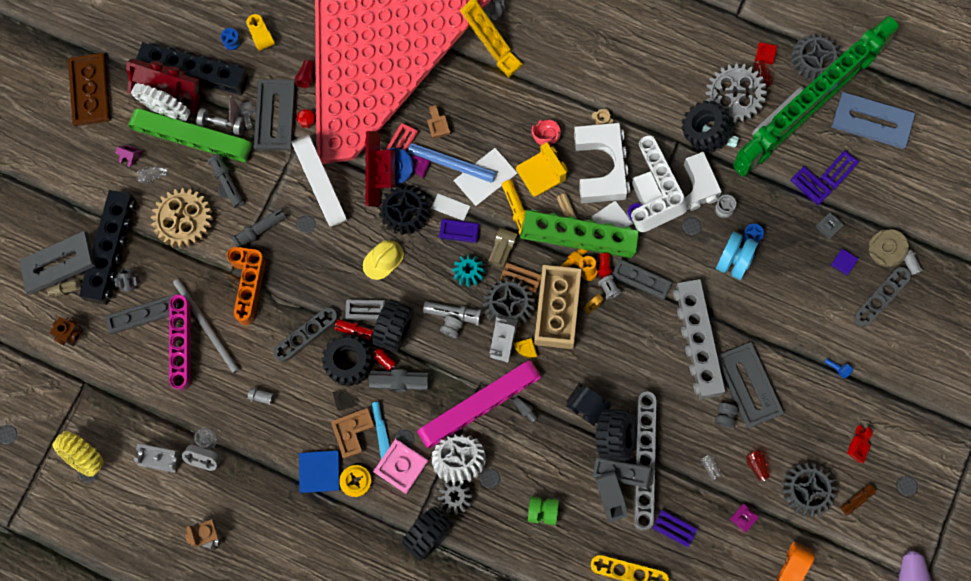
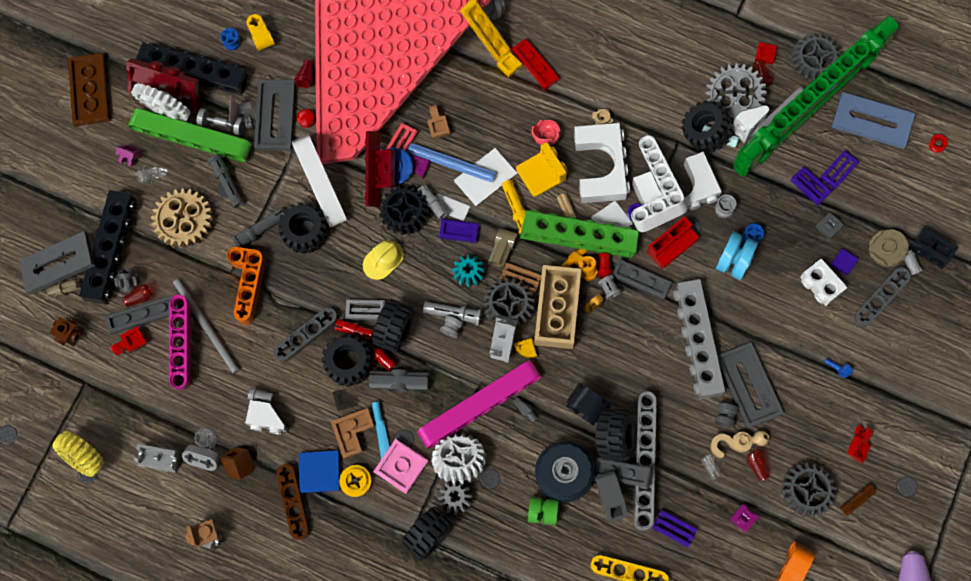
(131, 340): none -> red plate
(138, 295): none -> clear red cone
(237, 463): none -> reddish brown panel
(264, 416): none -> white slope
(291, 502): none -> reddish brown beam
(296, 215): none -> black tyre
(434, 202): none -> light grey pin
(535, 64): none -> red tile
(565, 471): none -> black wheel
(672, 243): none -> red piece
(740, 442): none -> tan piece
(748, 121): none -> white tile
(827, 279): none -> white brick
(933, 248): none -> black brick
(938, 137): none -> red bush

